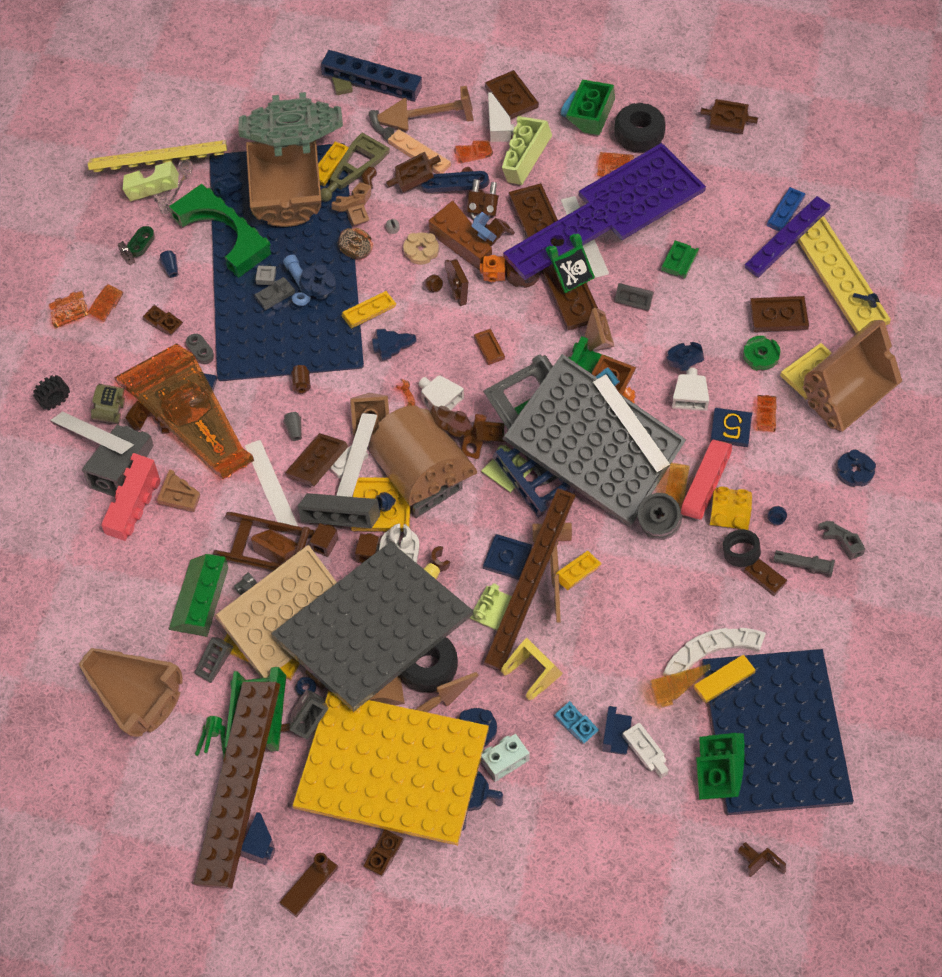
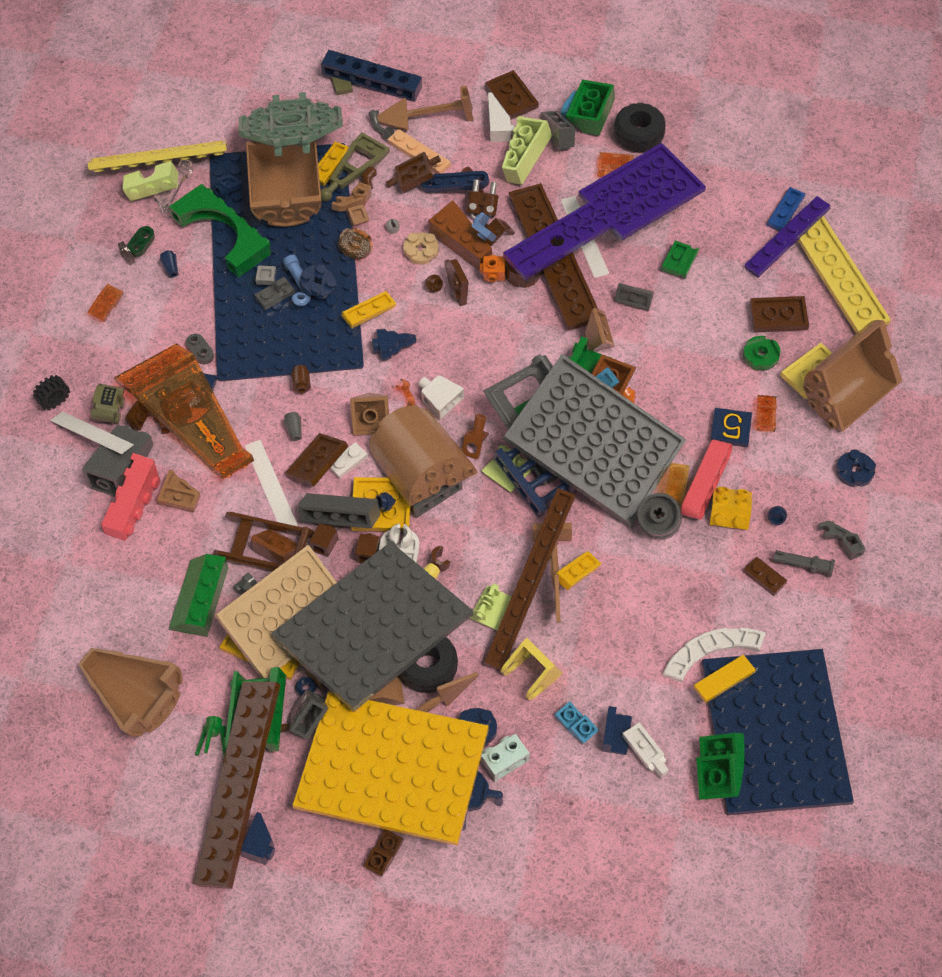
(70, 312): clear orange plate -> none
(162, 321): reddish brown slope -> none
(223, 655): dark grey slope -> none
(309, 884): reddish brown piece -> none
(356, 455): white sticker -> none
(453, 422): reddish brown plate -> none
(473, 152): clear orange slope -> none
(489, 346): dark orange tile -> none
(490, 431): reddish brown plate -> none
(507, 556): dark blue tile -> none
(562, 130): none -> dark grey slope
(572, 266): flag -> none
(631, 423): white sticker -> none
(672, 686): clear yellow slope -> none
(685, 356): dark blue plate -> none
(691, 392): white torso -> none
(729, 116): reddish brown plate -> none
(744, 559): black tyre -> none
(758, 860): reddish brown bracket -> none
(871, 298): dark blue hand -> none

